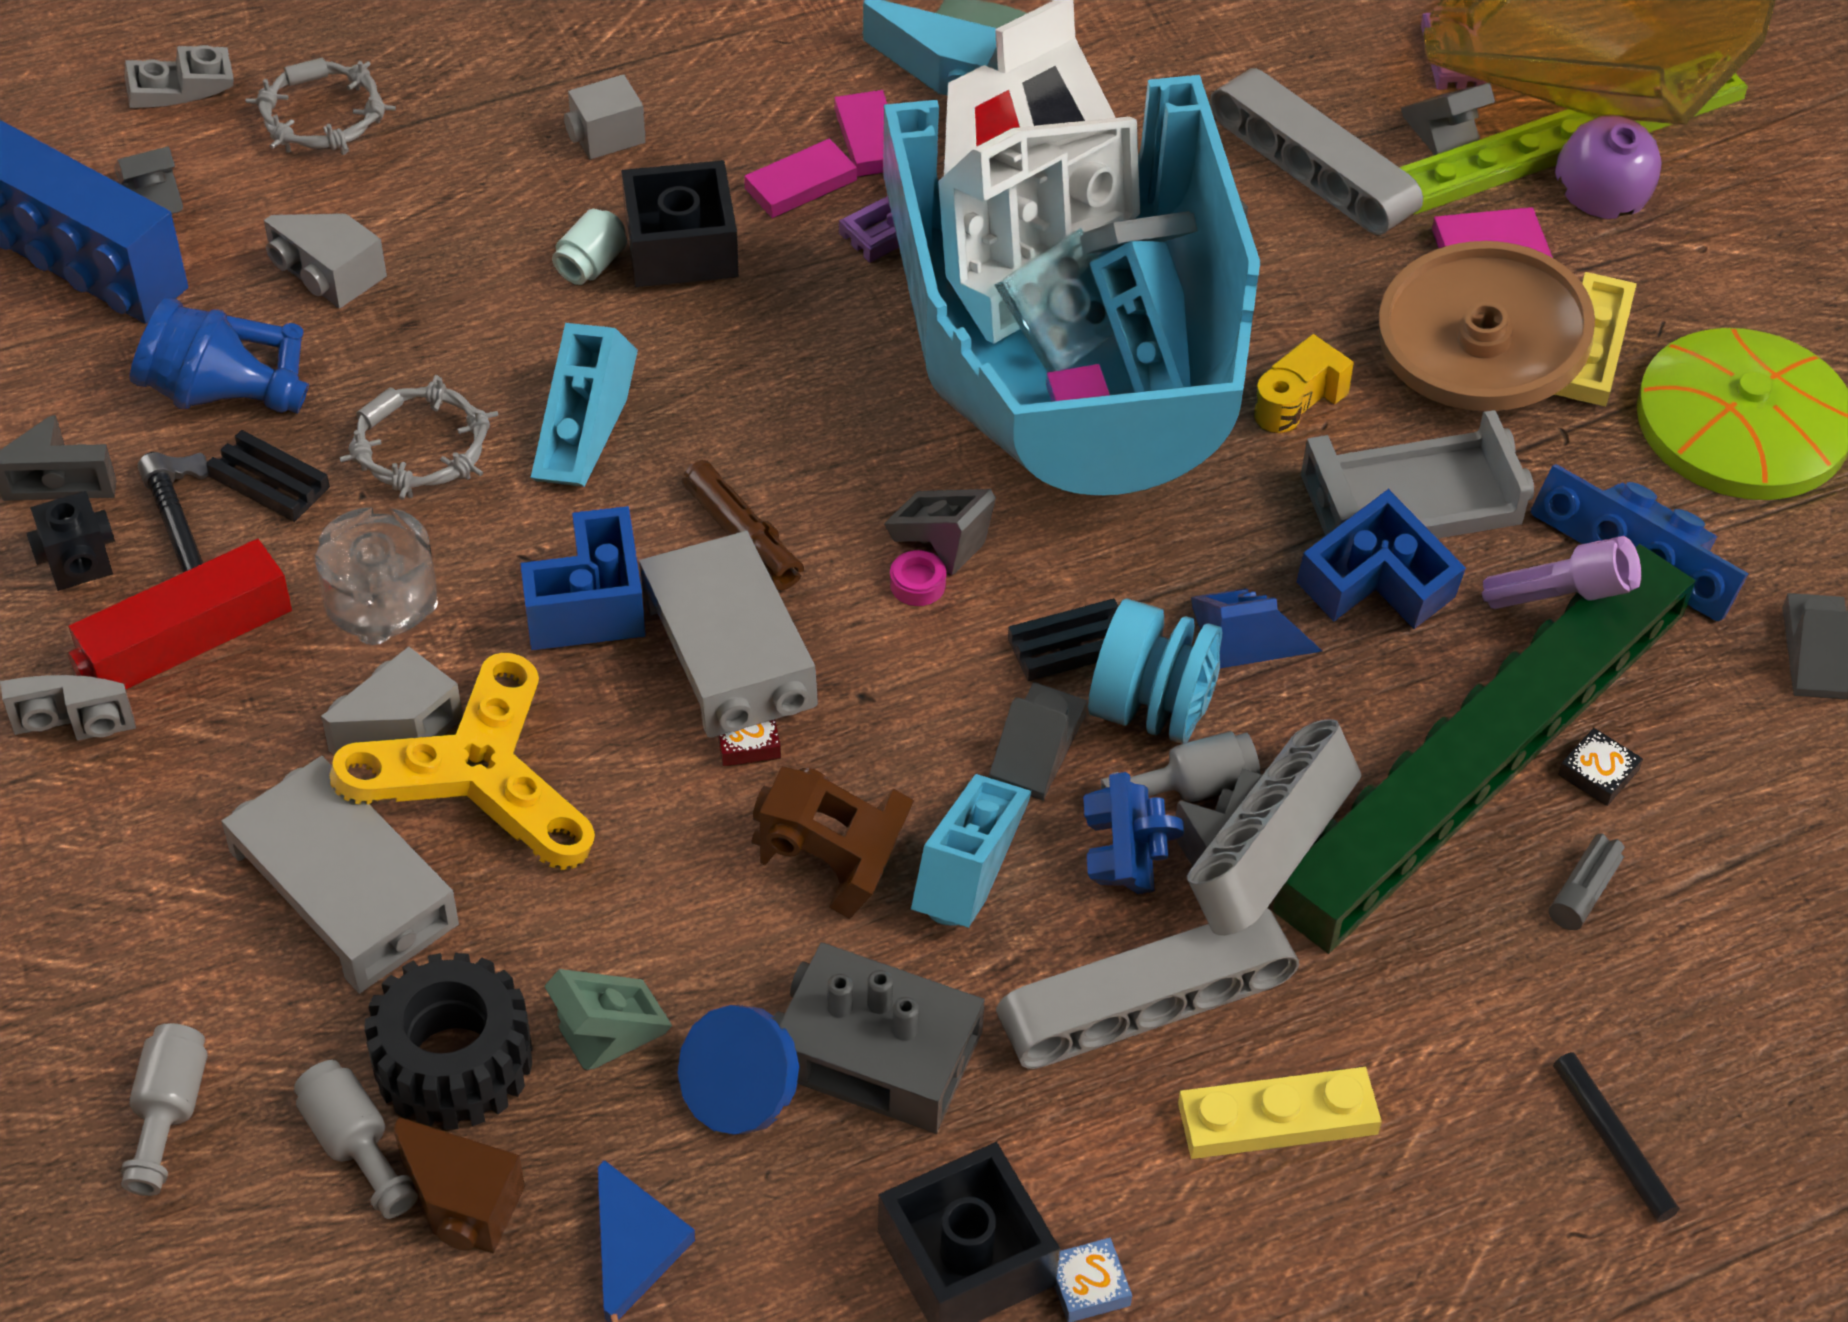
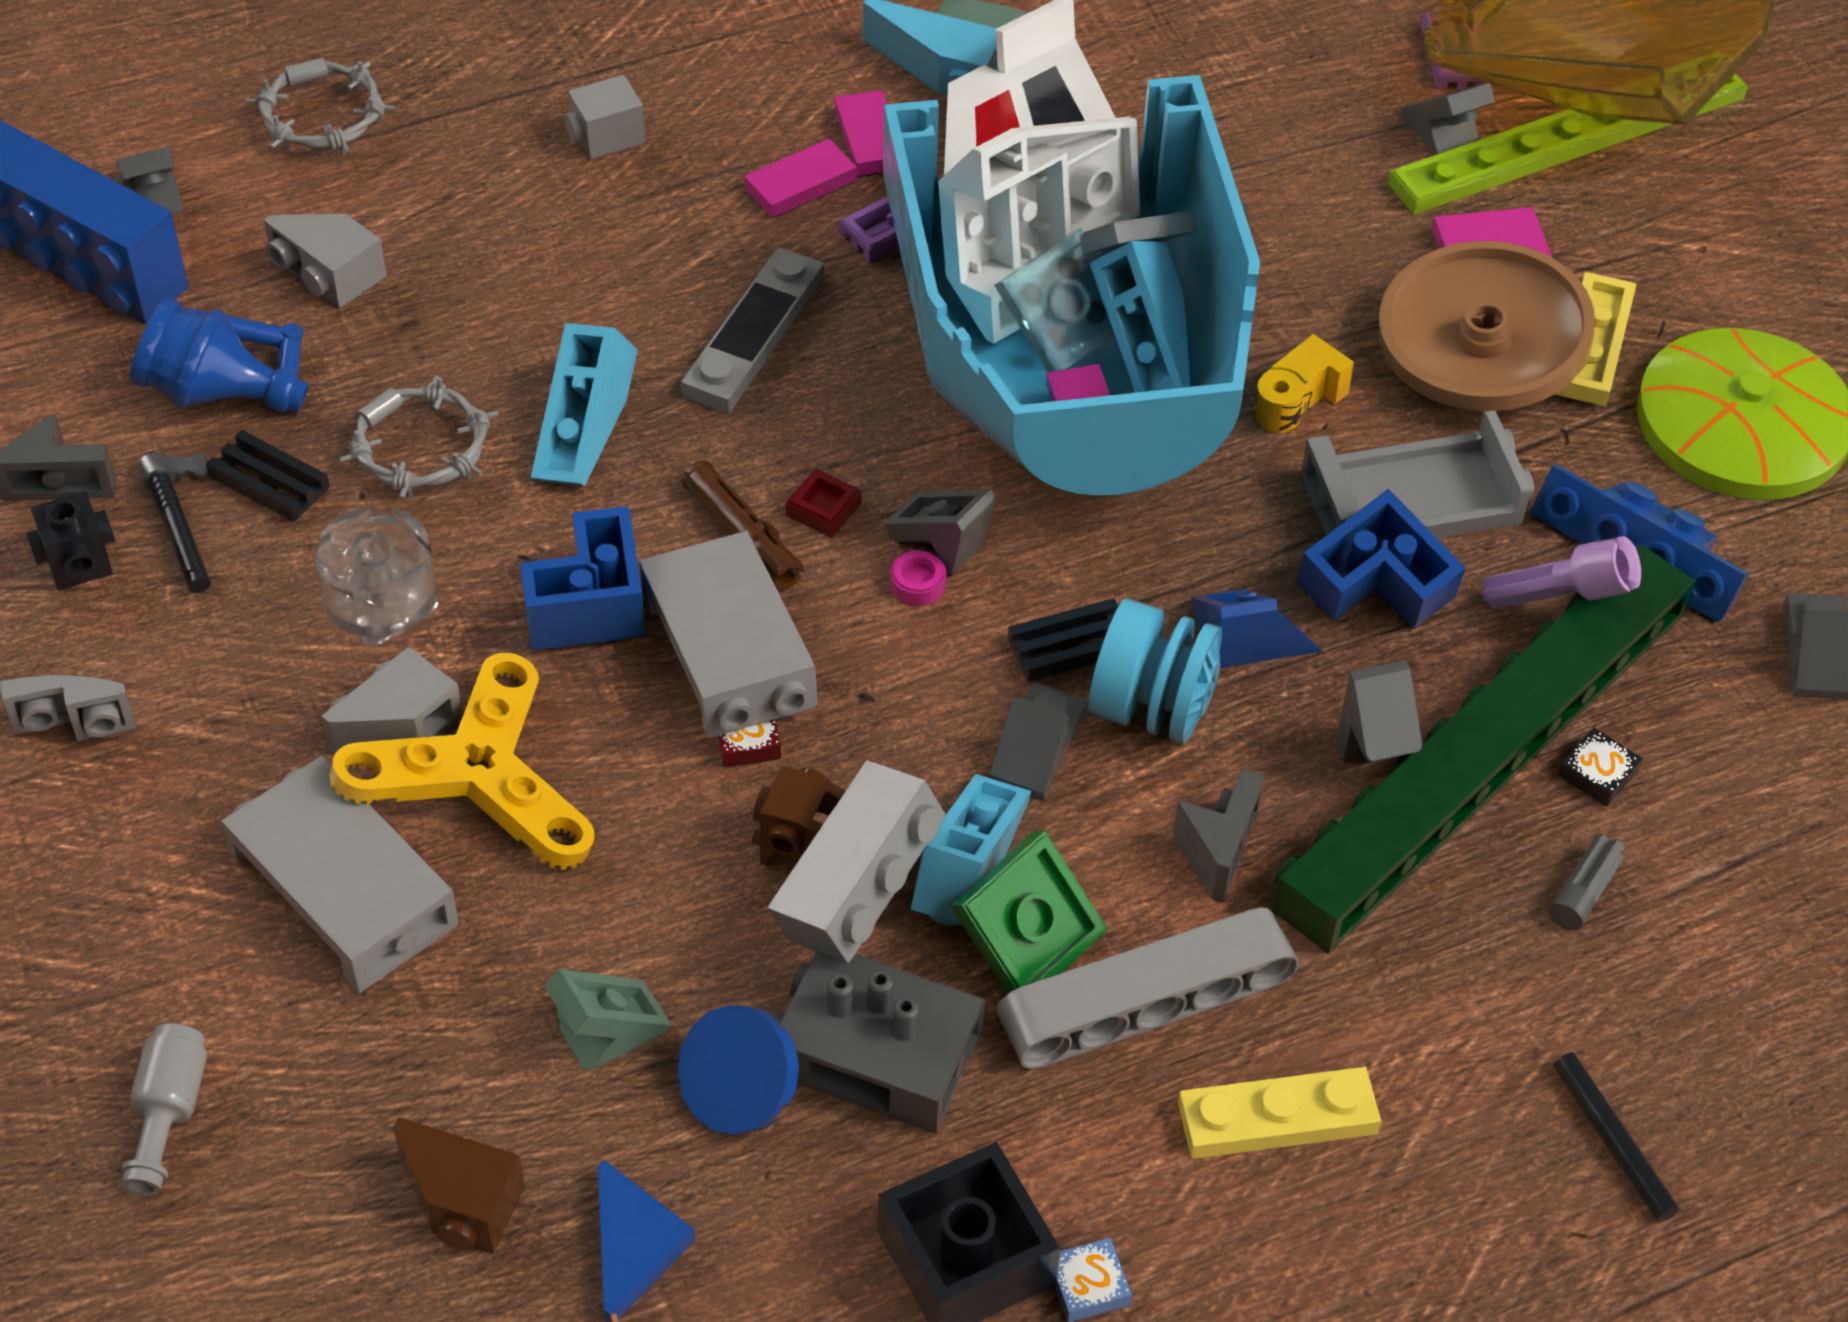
(181, 617): red brick -> none
(193, 76): light grey slope -> none
(350, 1129): light grey piece -> none
(442, 998): black tyre -> none
(589, 246): light aqua brick -> none
(680, 223): black brick -> none
(752, 330): none -> light grey plate
(823, 502): none -> dark red tile
(857, 861): none -> light grey brick
(1029, 914): none -> green tile
(1138, 833): blue hips -> none
(1201, 767): light grey piece -> none
(1274, 827): light grey beam -> none
(1316, 151): light grey beam -> none
(1379, 714): none -> dark grey slope
(1609, 166): medium lavender cylinder -> none

